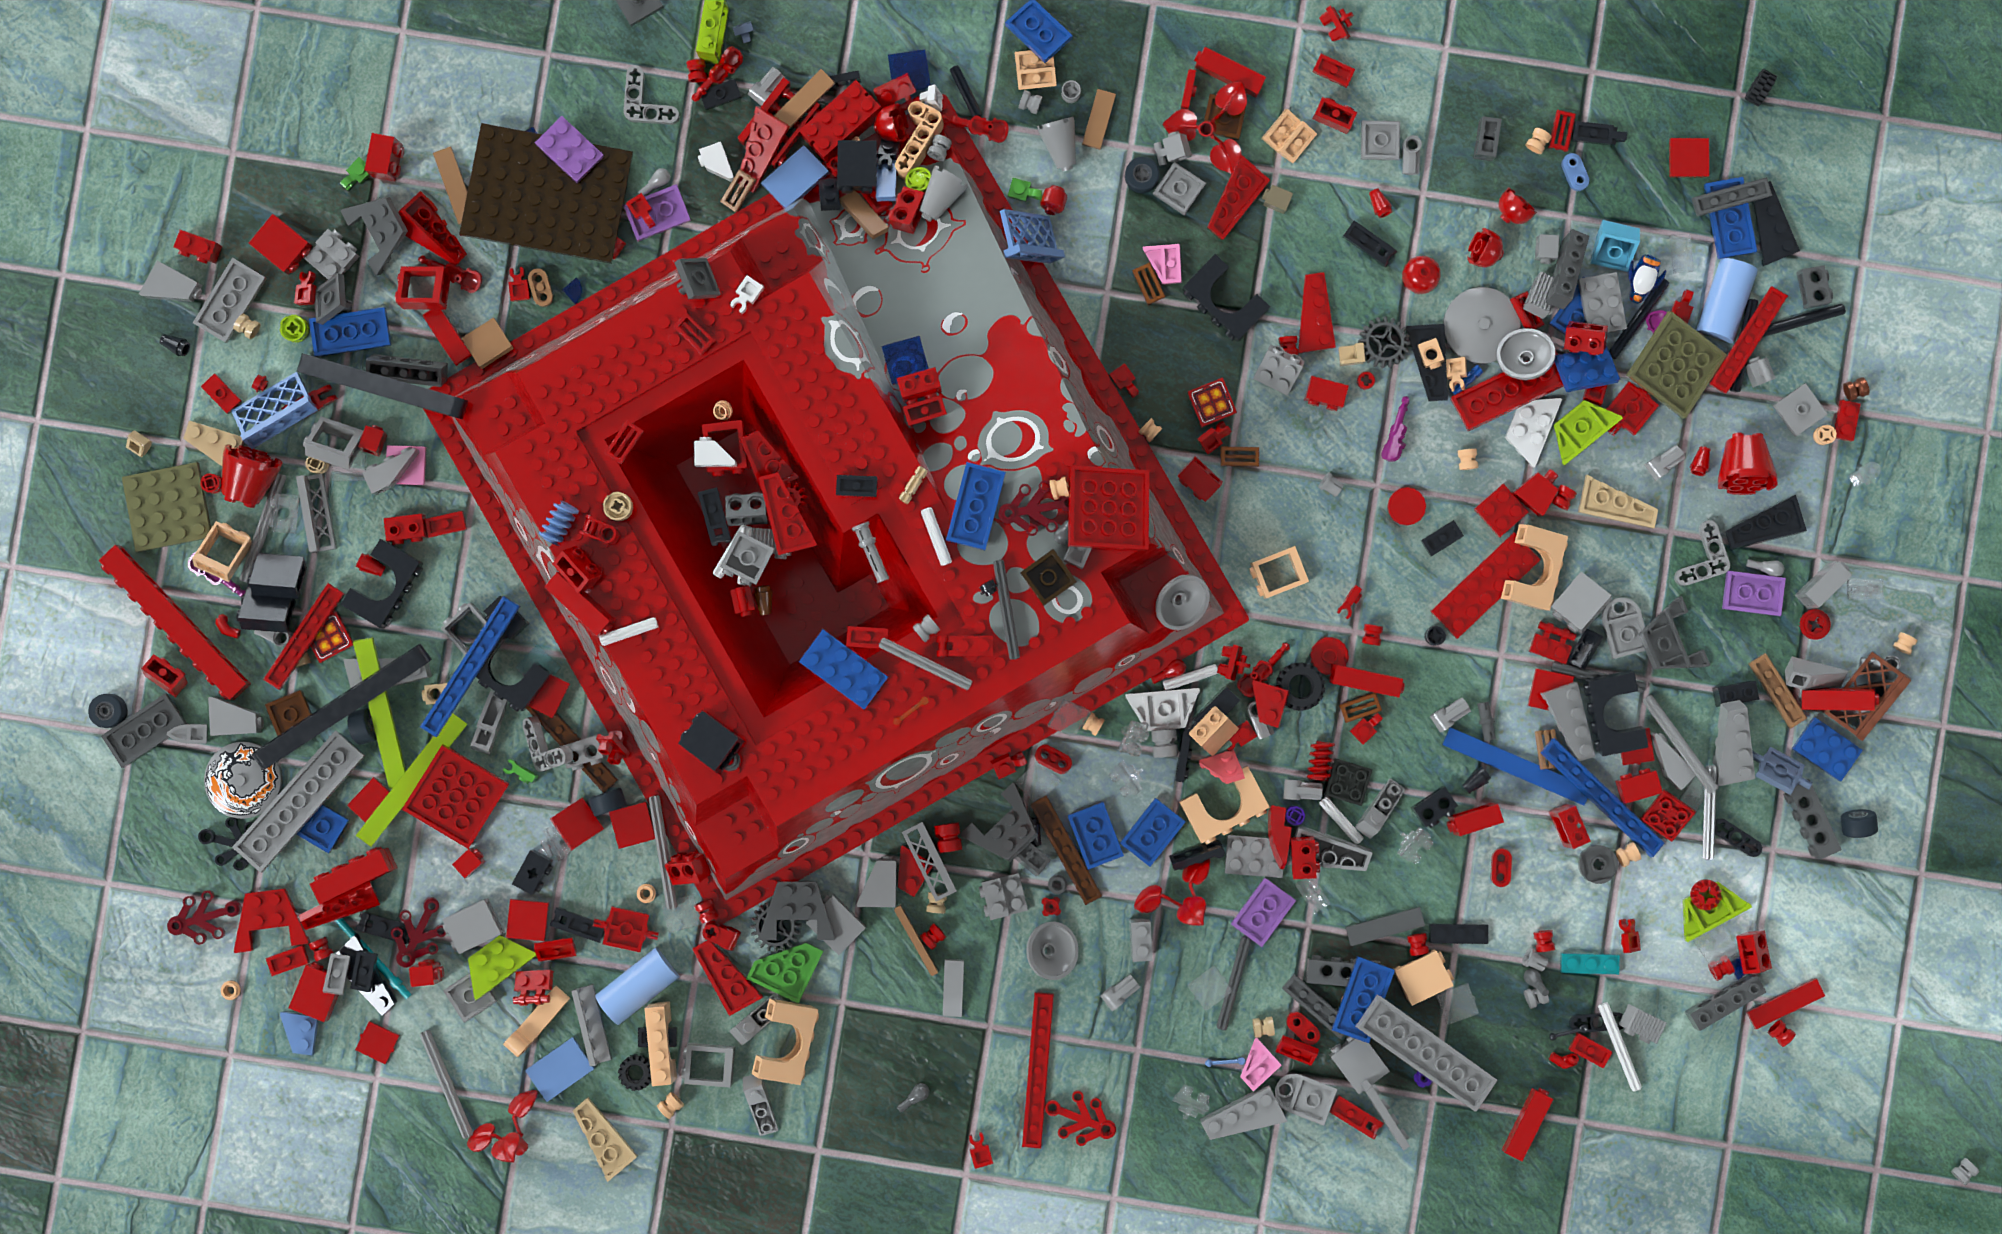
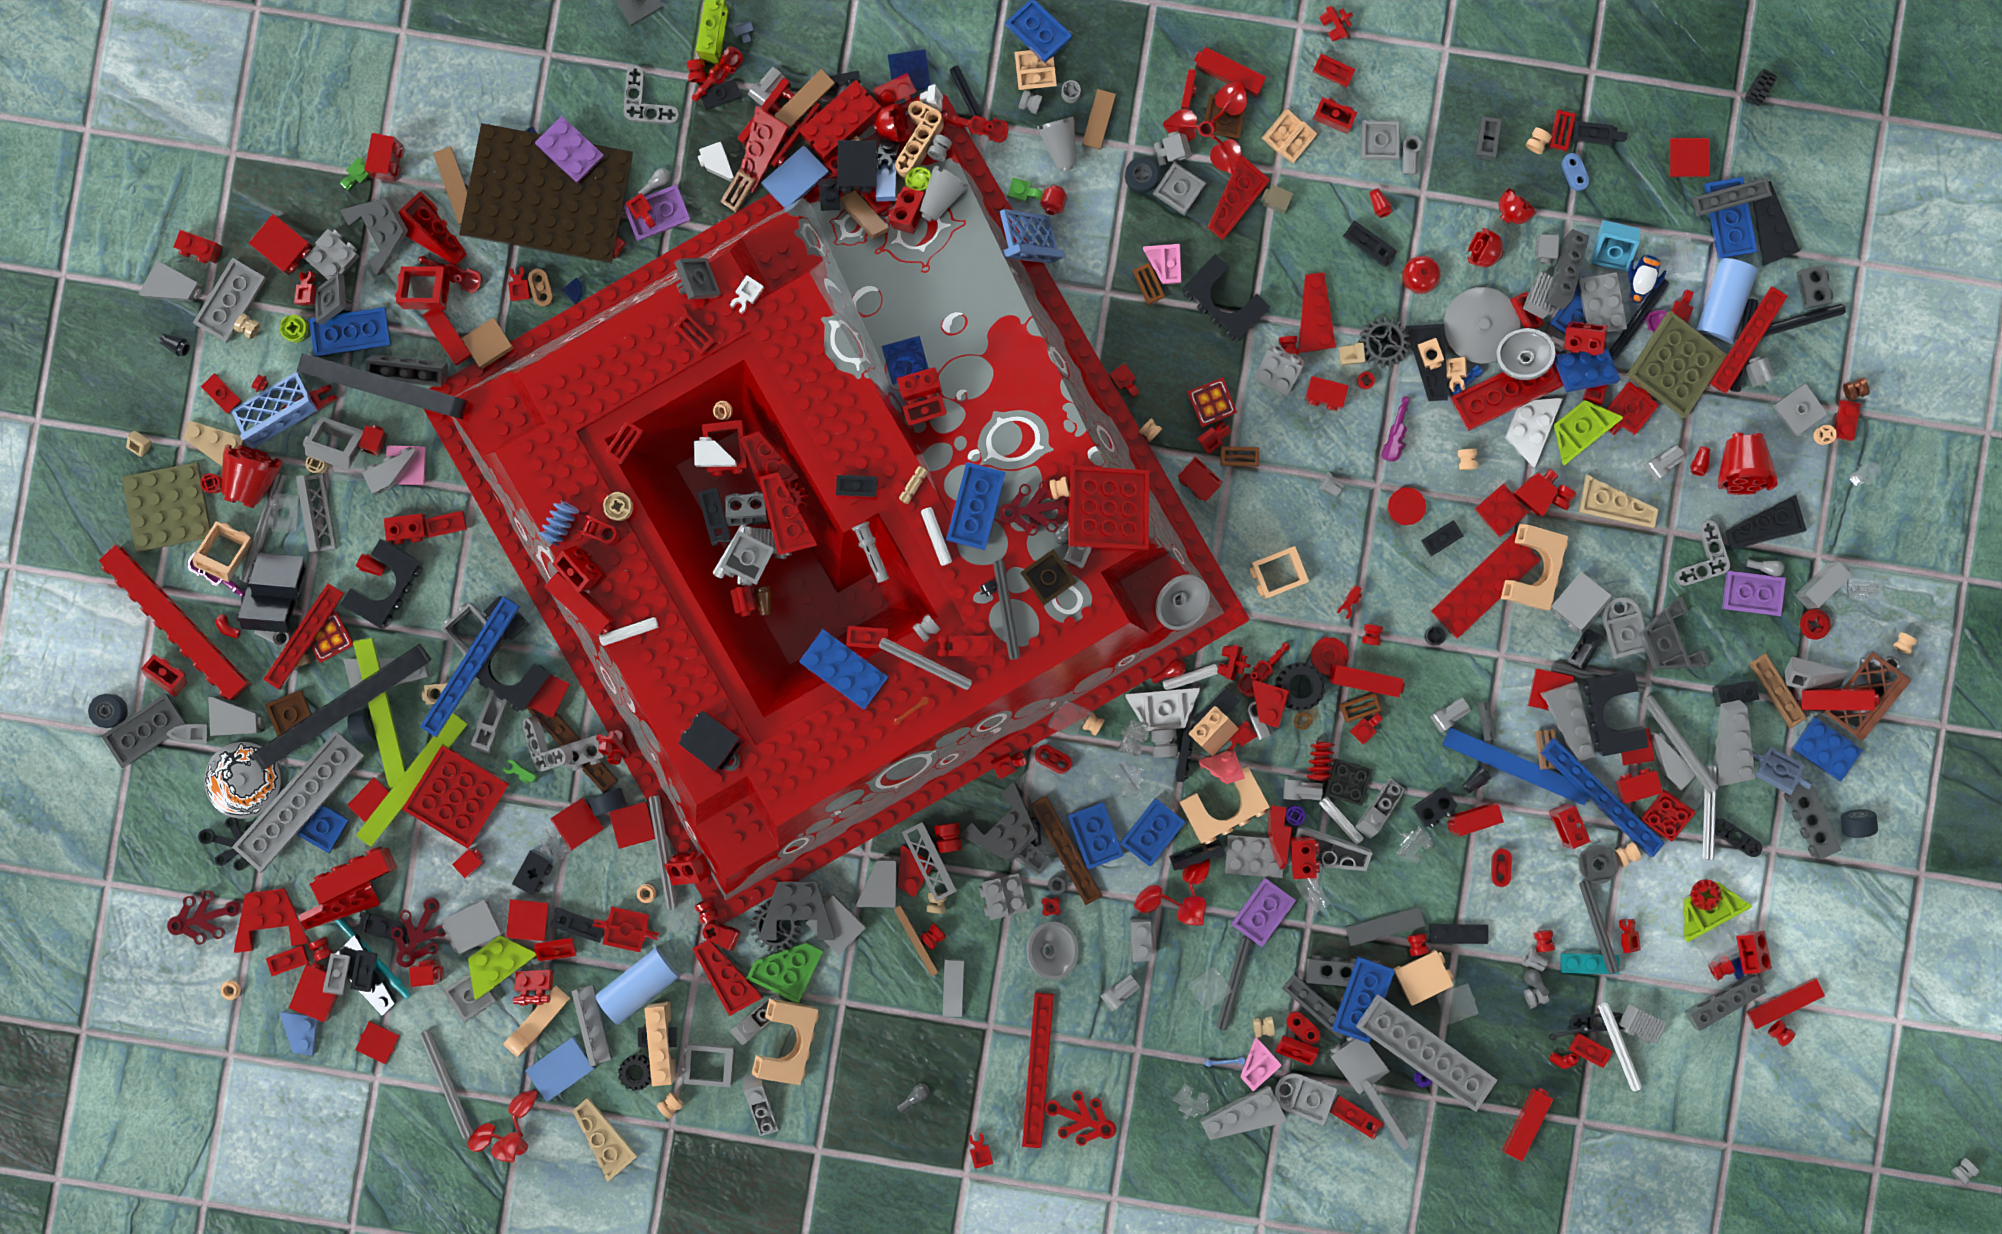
(1297, 719): none -> clear orange bush
(1550, 648): red plate -> none
(1599, 927): none -> dark grey axle

